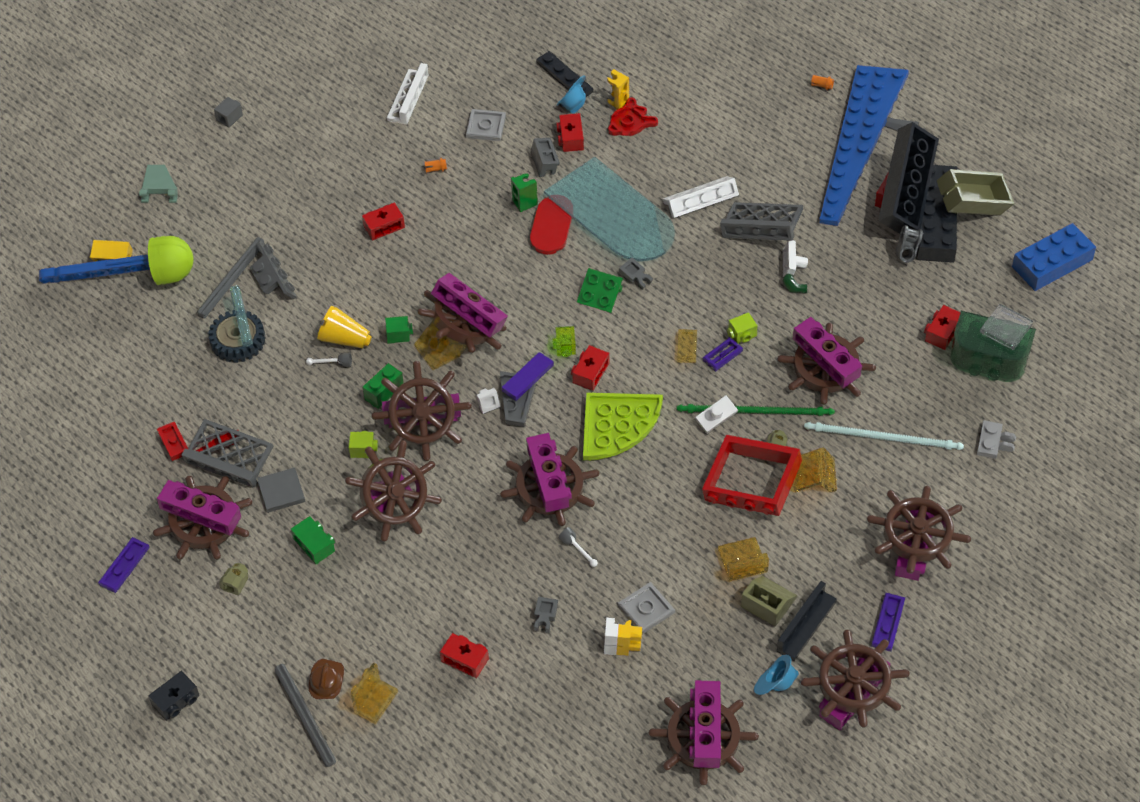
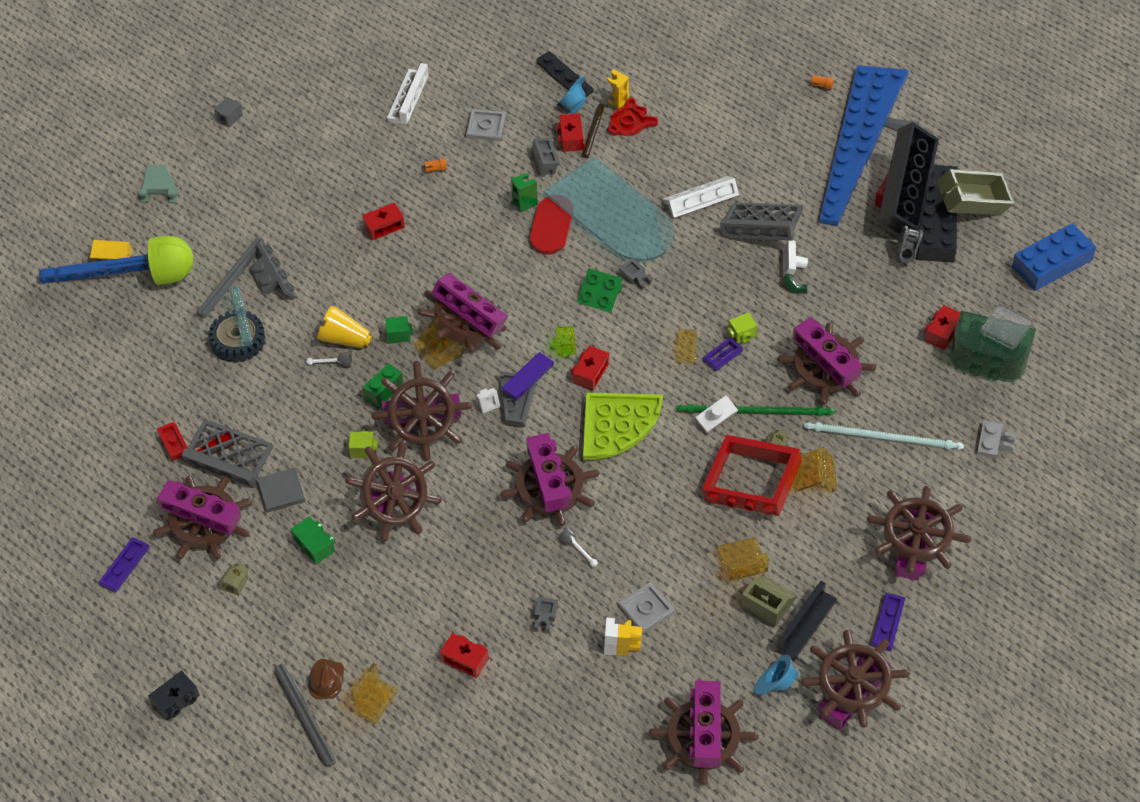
(596, 121): none -> dark brown bar

